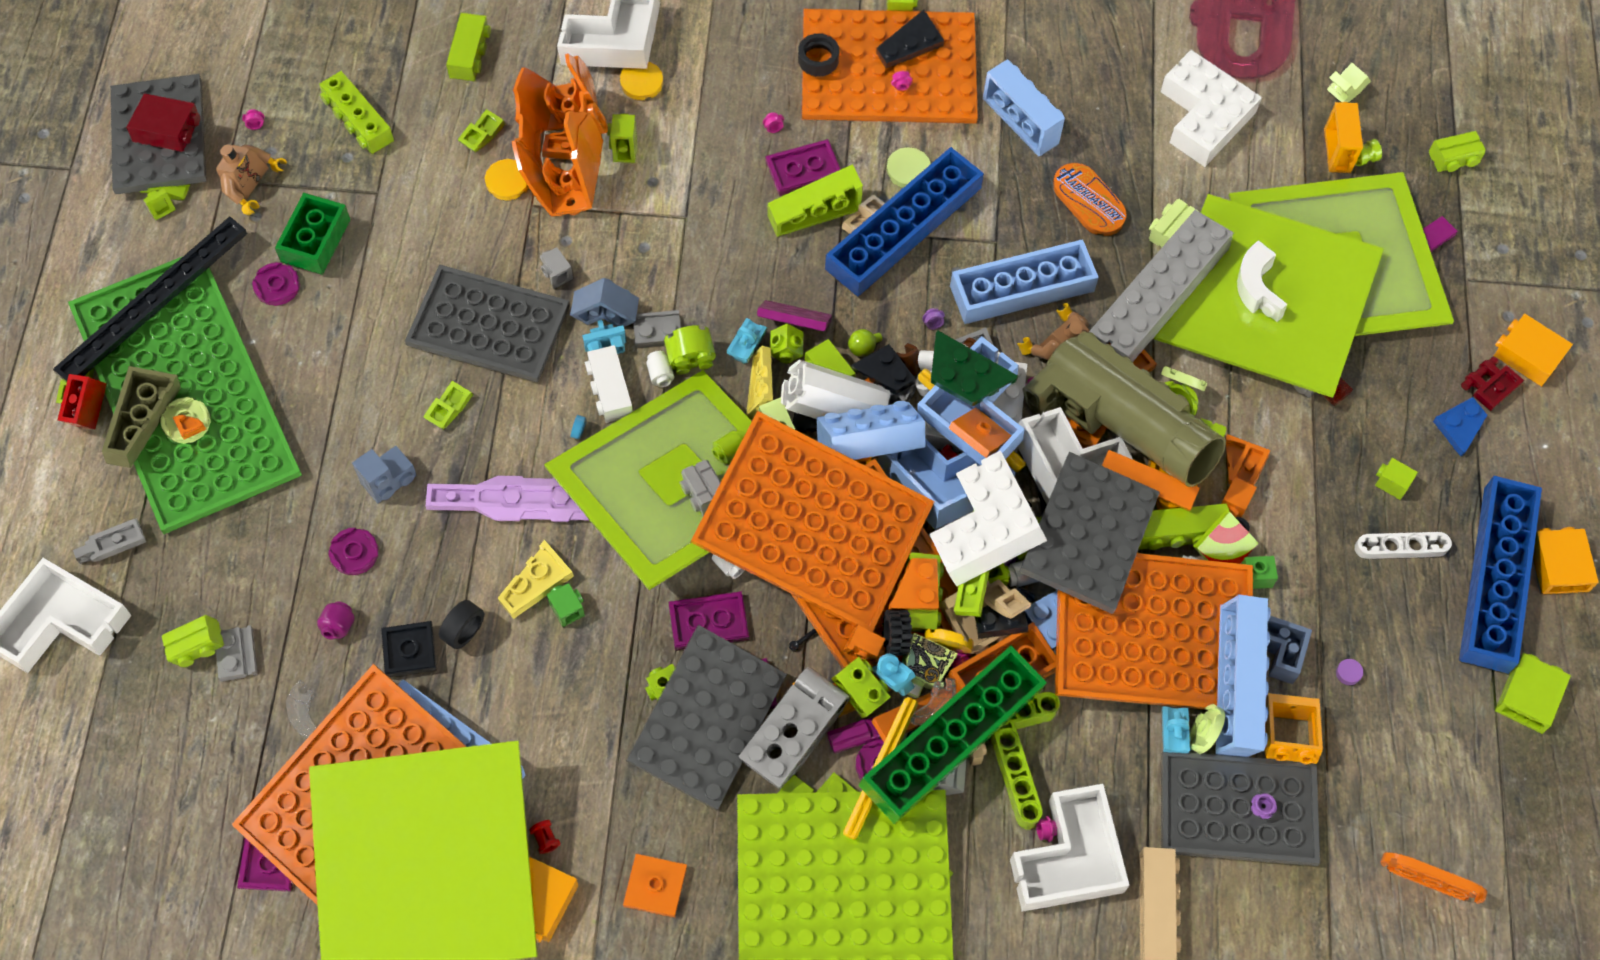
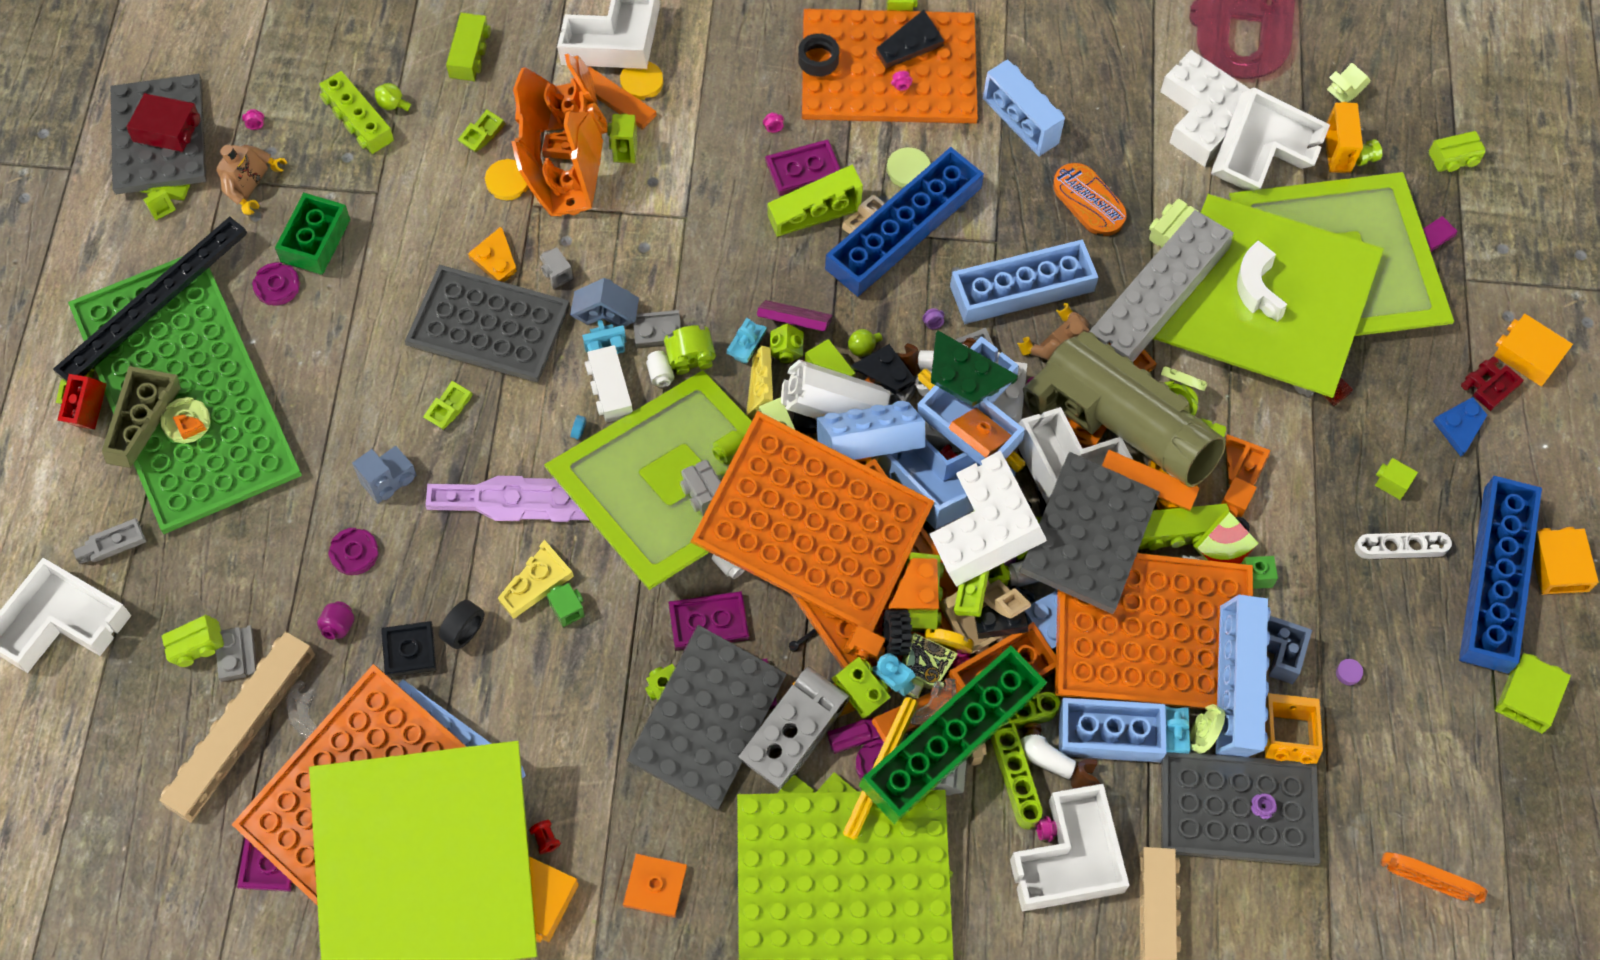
(236, 727): none -> tan brick
(390, 96): none -> lime piece
(494, 256): none -> light orange wing
(621, 100): none -> orange tile
(1044, 755): none -> white piece
(1112, 730): none -> light blue brick
(1266, 129): none -> white piece

